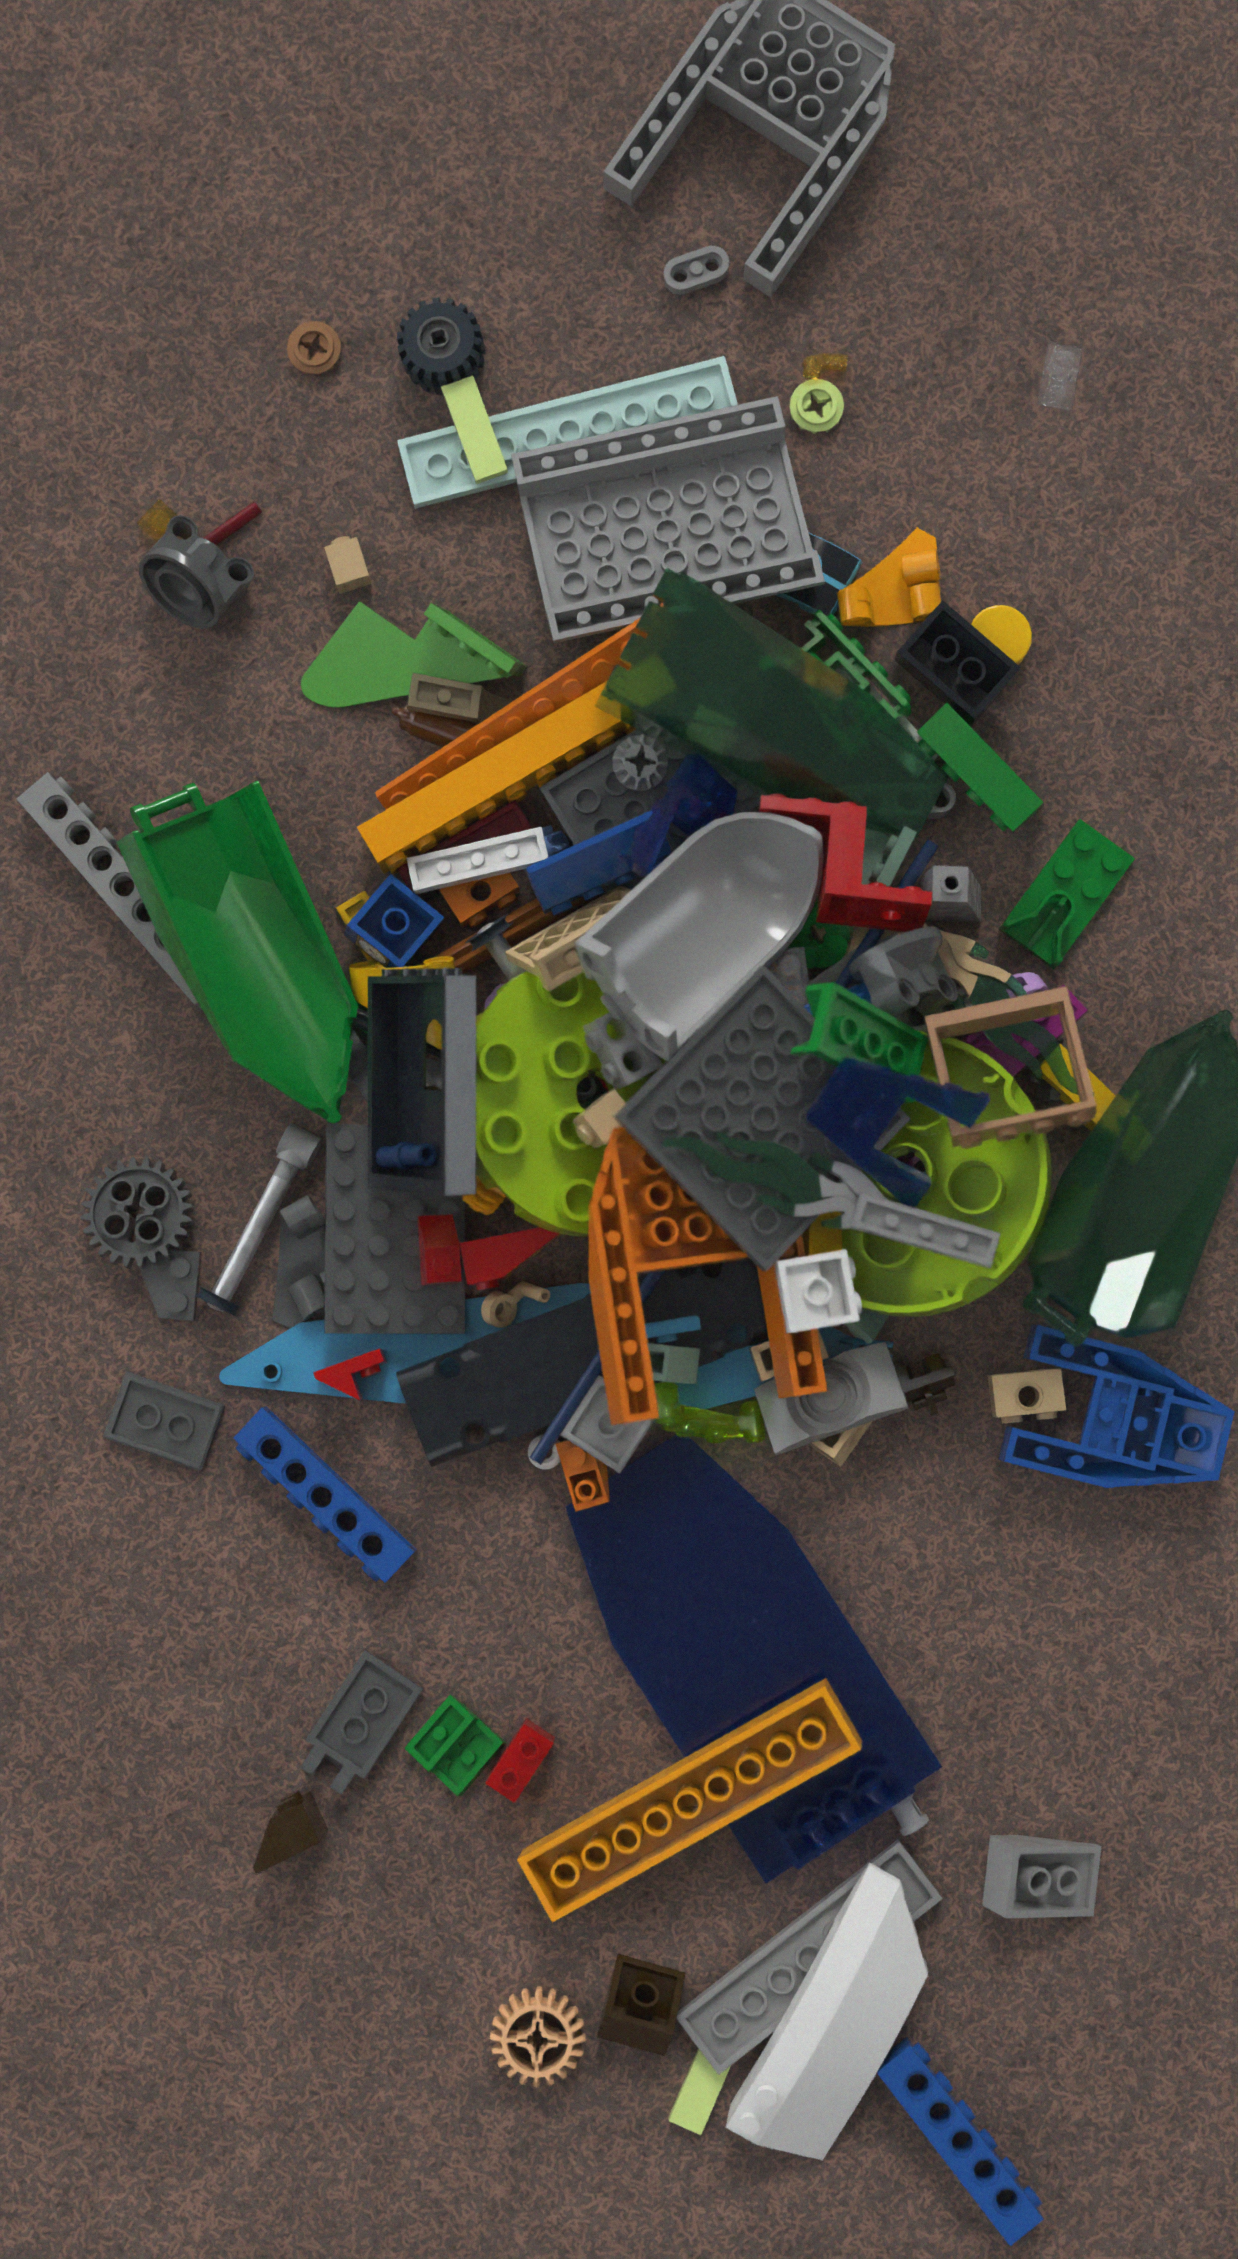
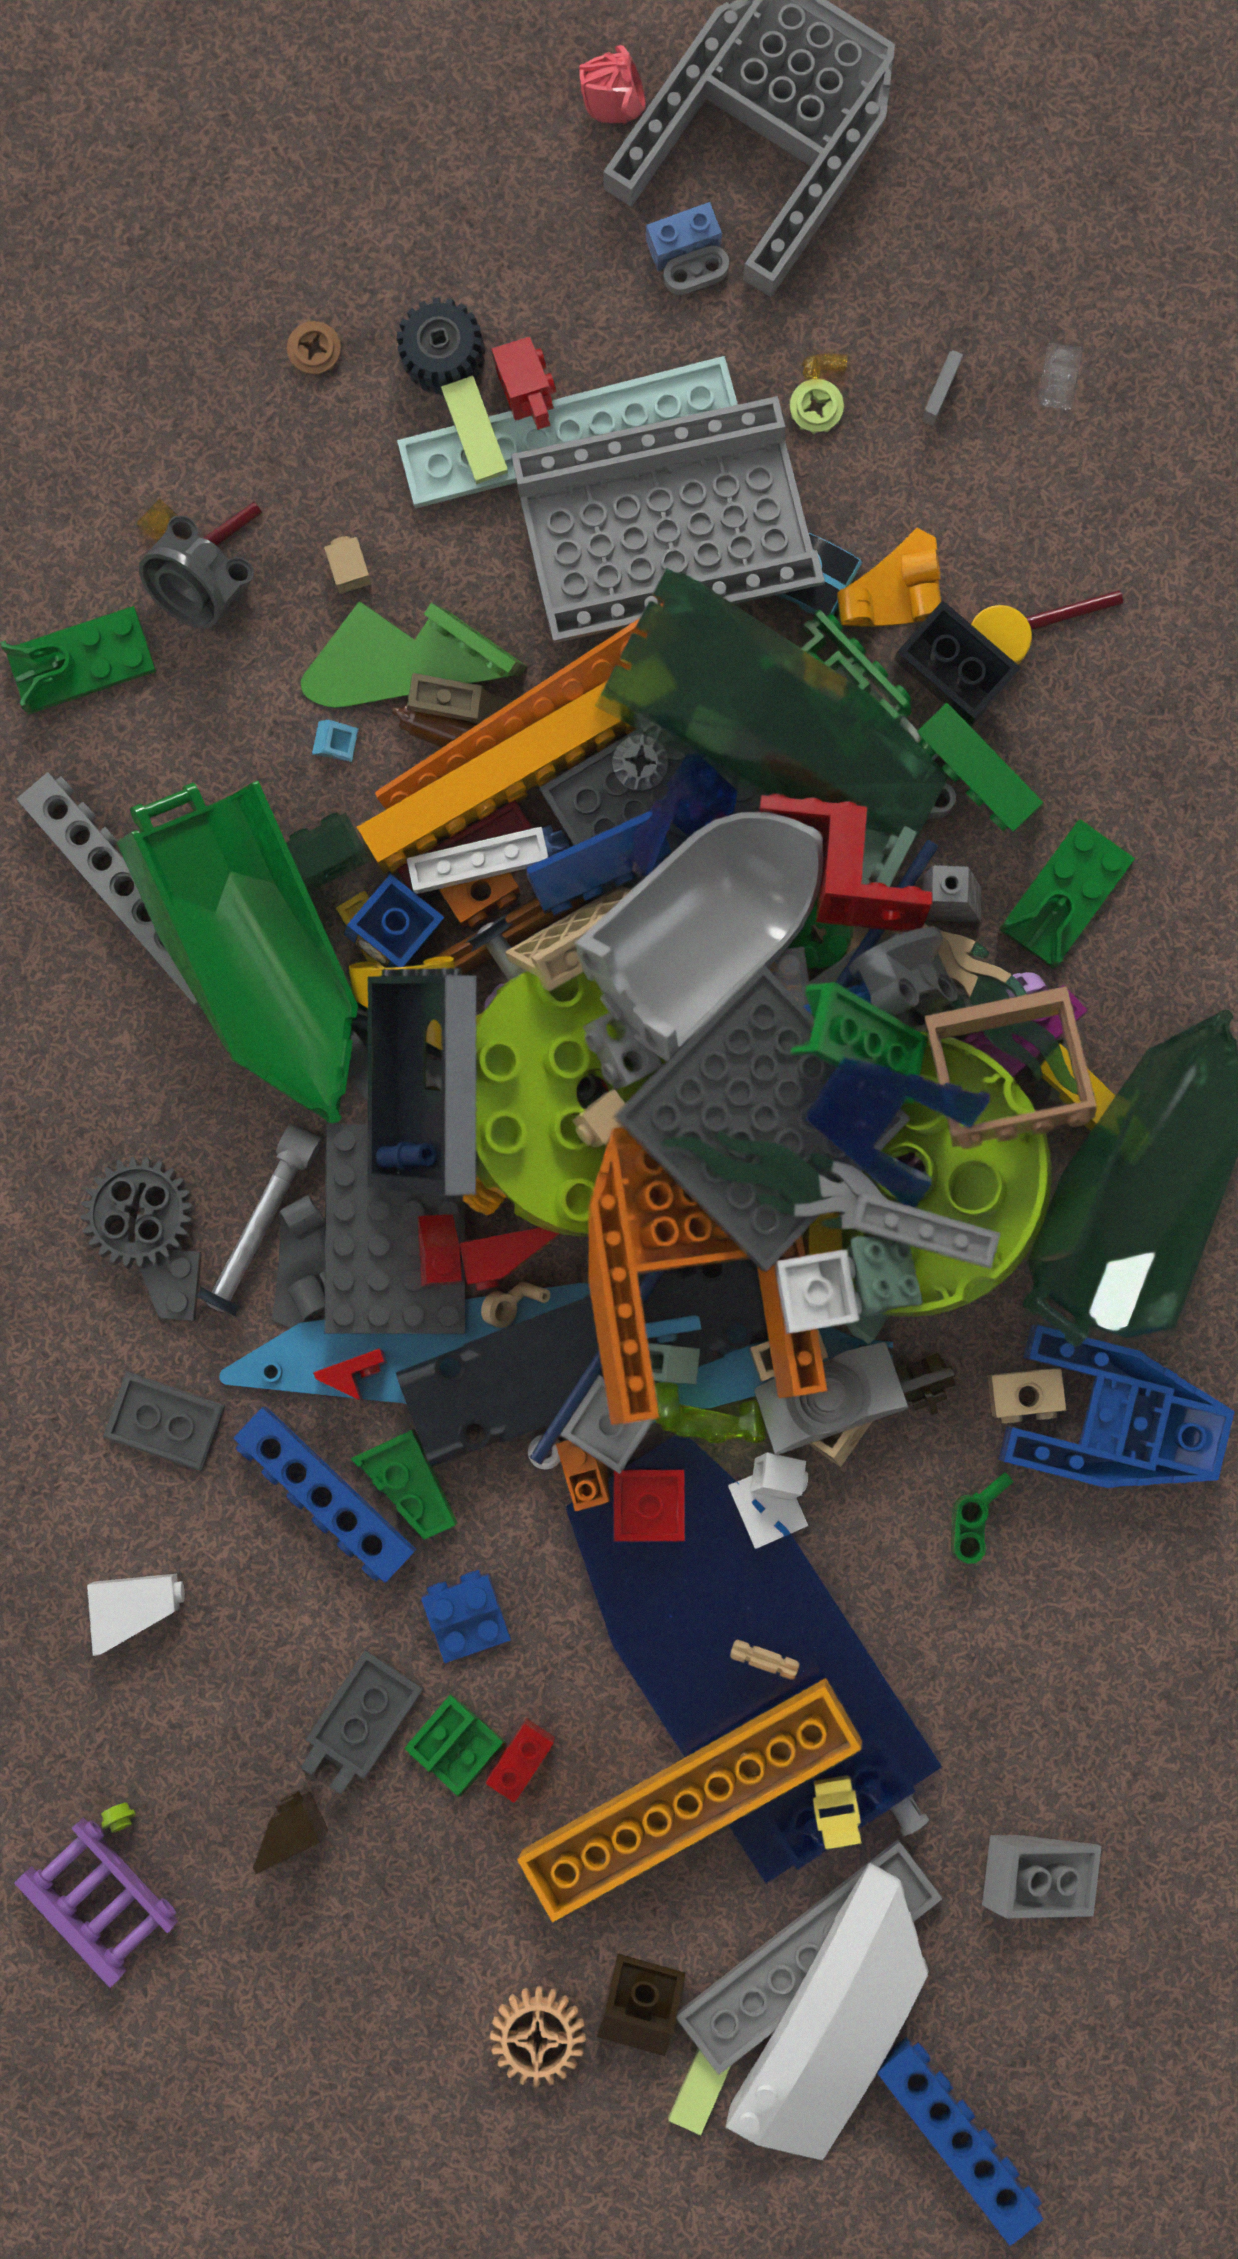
(61, 1910): none -> medium lavender fence
(79, 660): none -> green plate
(117, 1817): none -> lime plate
(129, 1606): none -> white slope
(327, 850): none -> clear green brick
(335, 740): none -> medium azure slope
(409, 1482): none -> green wing
(465, 1616): none -> blue plate
(524, 381): none -> red hinge
(612, 87): none -> coral piece
(649, 1505): none -> red plate
(682, 234): none -> medium blue brick
(761, 1525): none -> white sticker
(764, 1659): none -> tan axle
(779, 1476): none -> white brick
(838, 1829): none -> light yellow piece
(883, 1274): none -> sand green bracket
(942, 387): none -> light grey tile
(975, 1528): none -> green beam
(1075, 609): none -> dark red bar

